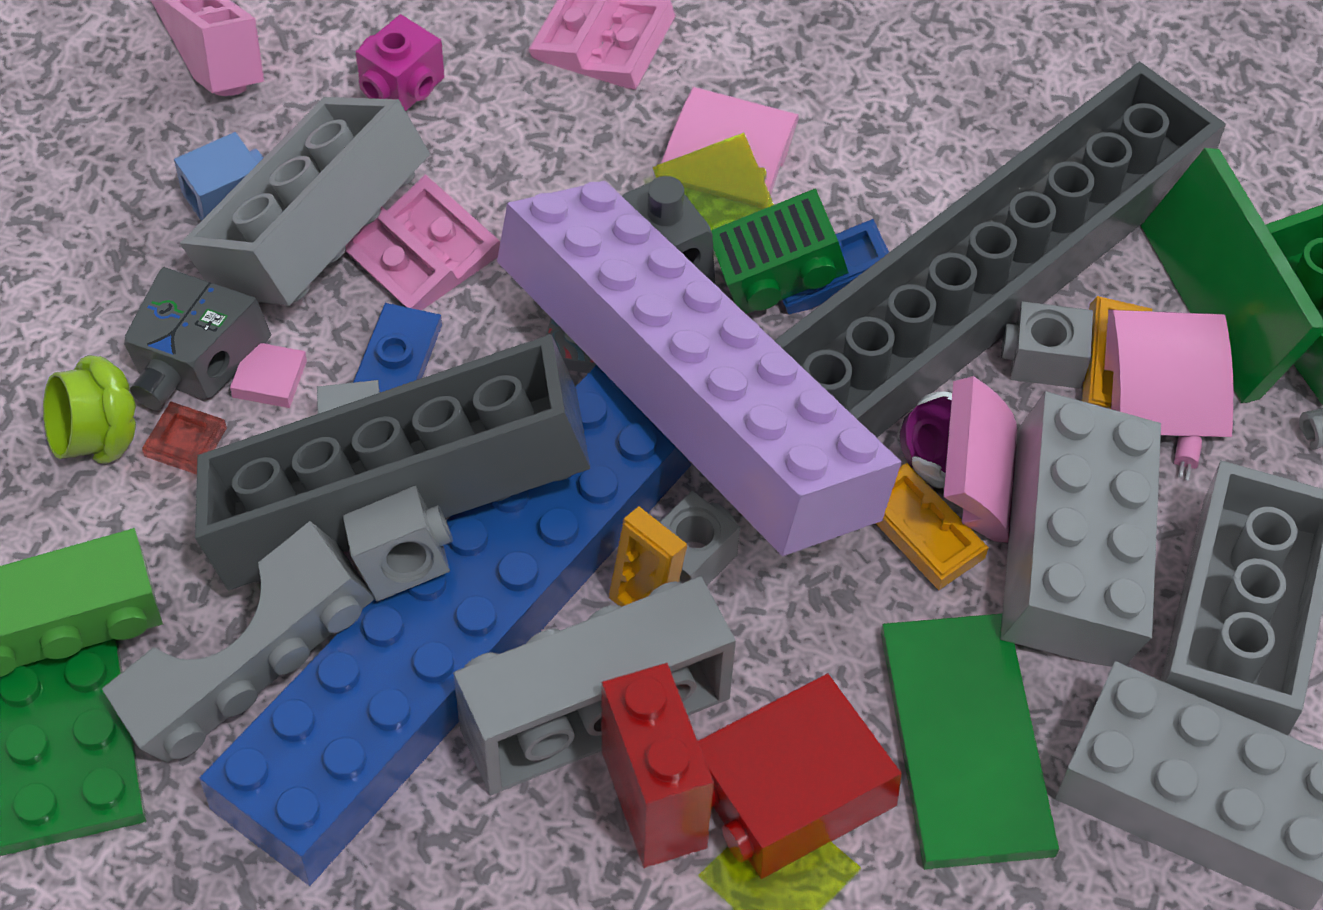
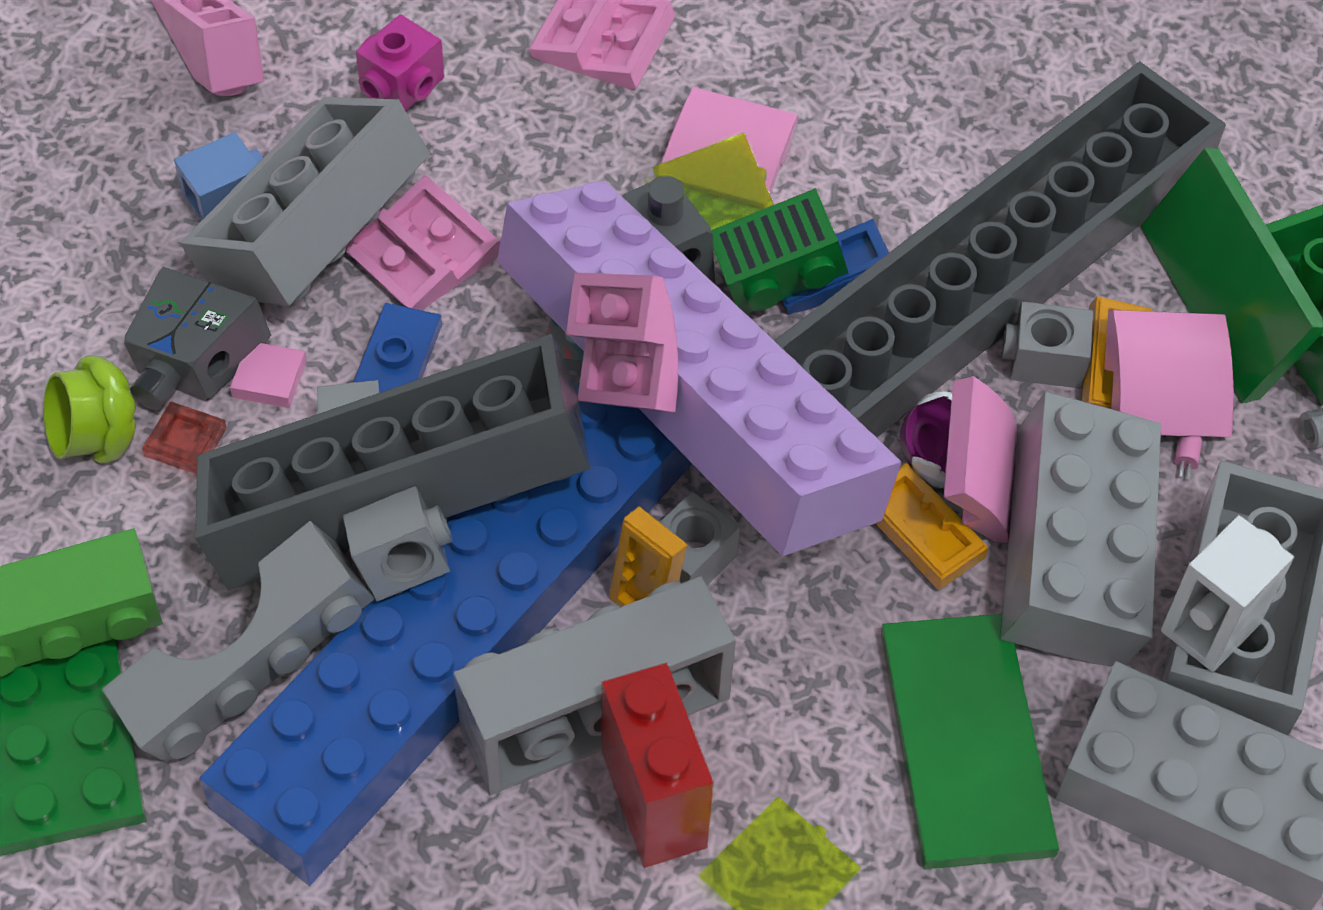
(628, 341): none -> bright pink slope
(797, 776): red brick -> none
(1226, 592): none -> white brick

